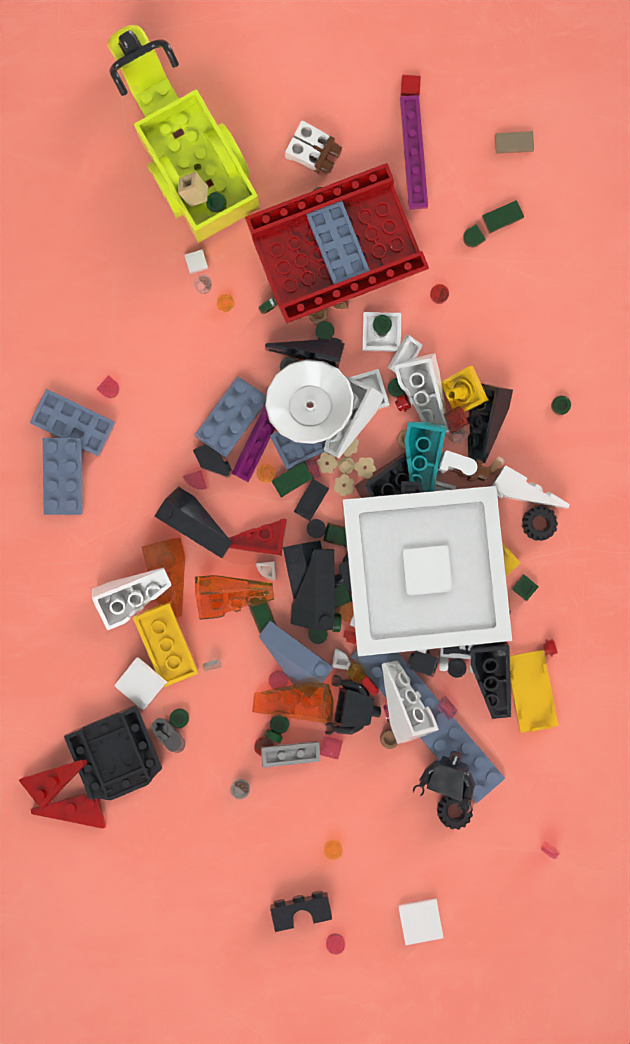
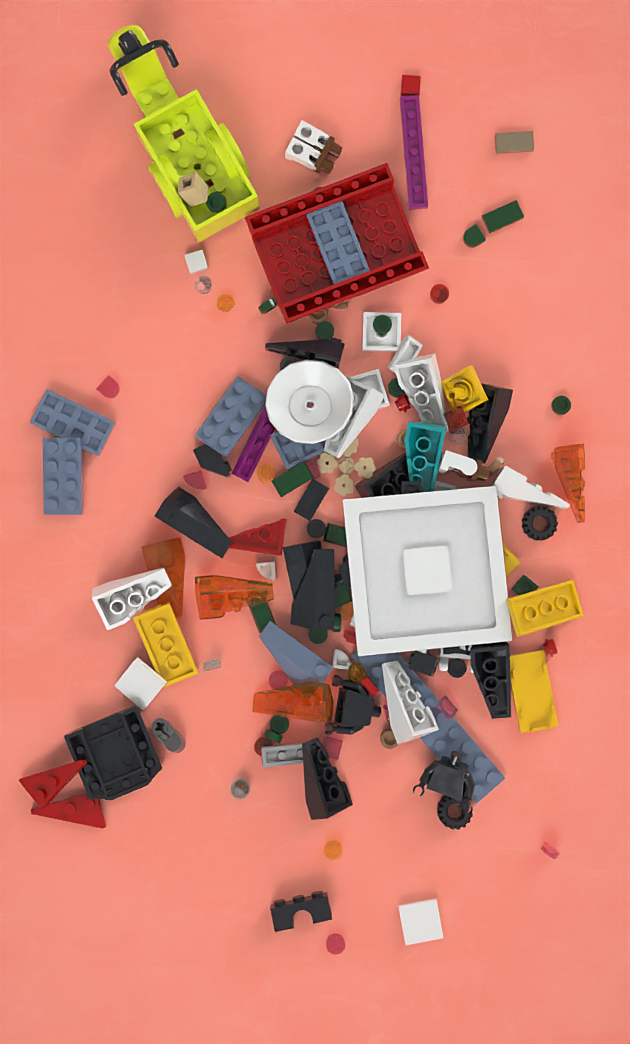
(179, 718): dark green tile -> none
(323, 788): none -> black wedge
(544, 607): none -> yellow tile
(569, 464): none -> clear orange wedge

